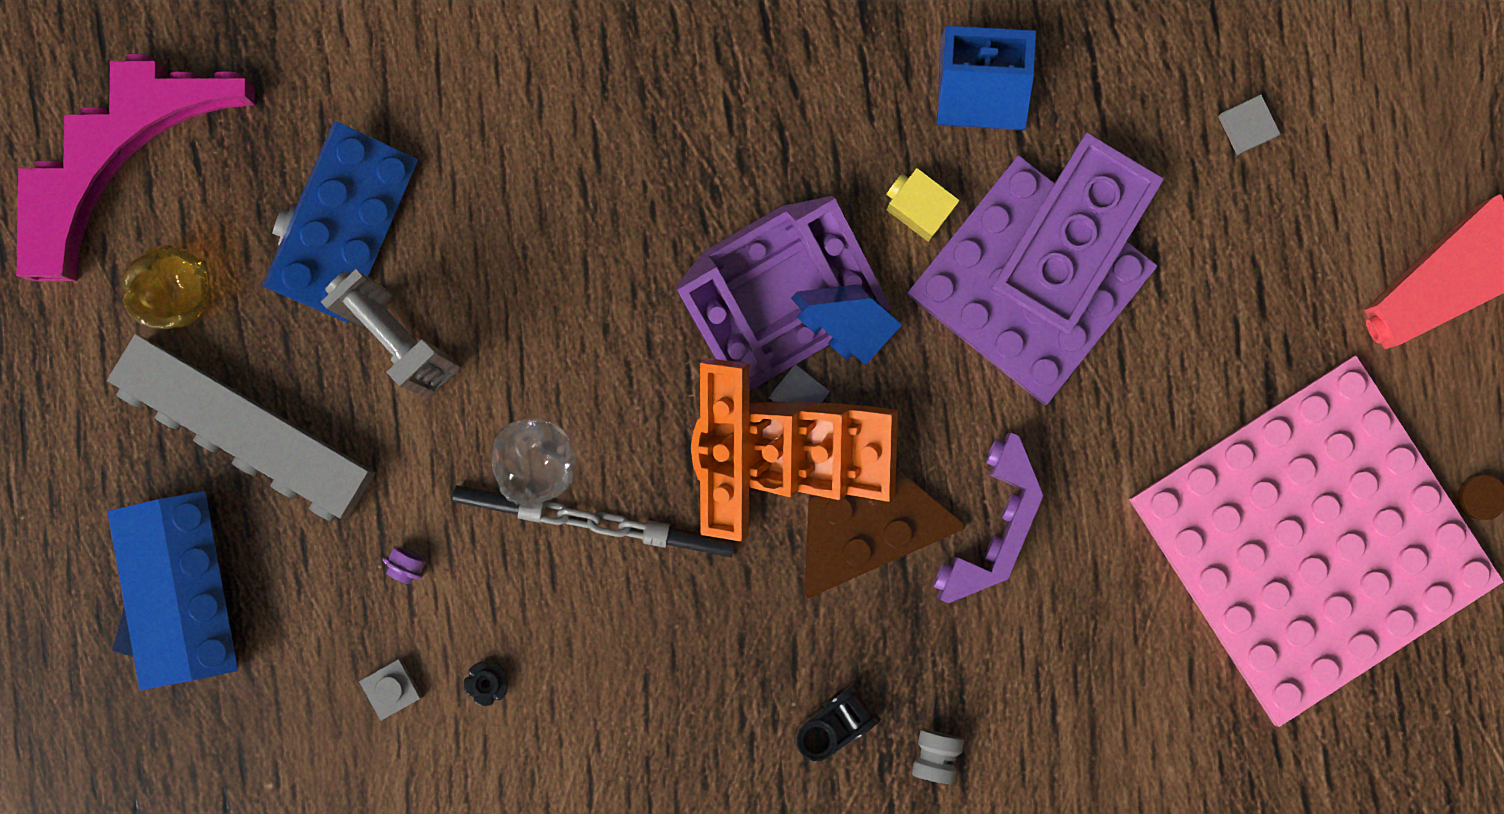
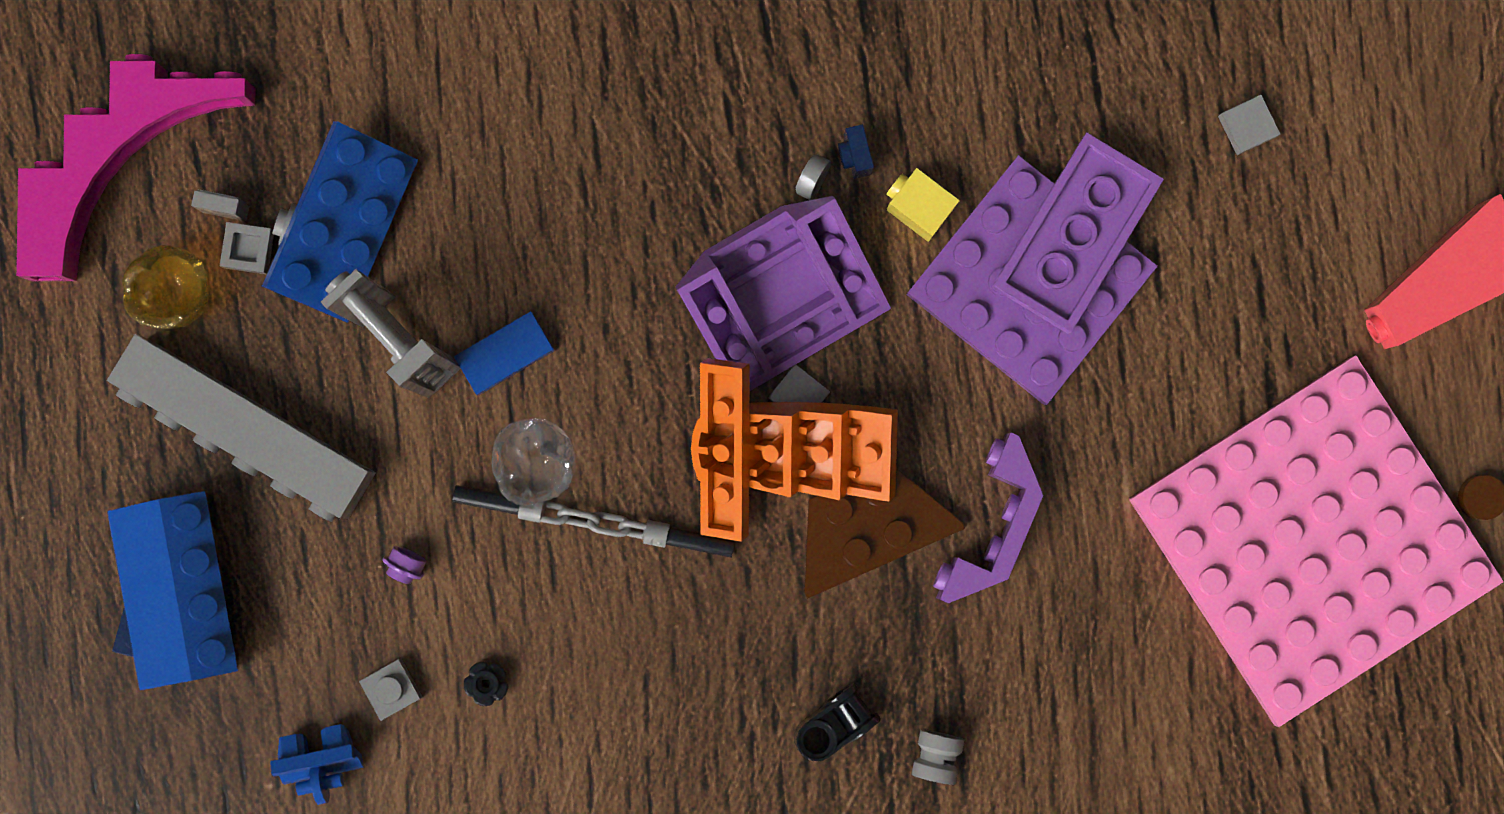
(220, 205): none -> light grey tile
(246, 248): none -> light grey plate
(298, 764): none -> blue hips
(504, 353): none -> blue tile
(813, 176): none -> light grey tile
(850, 316): blue slope -> none
(855, 152): none -> dark blue plate
(985, 77): blue slope -> none

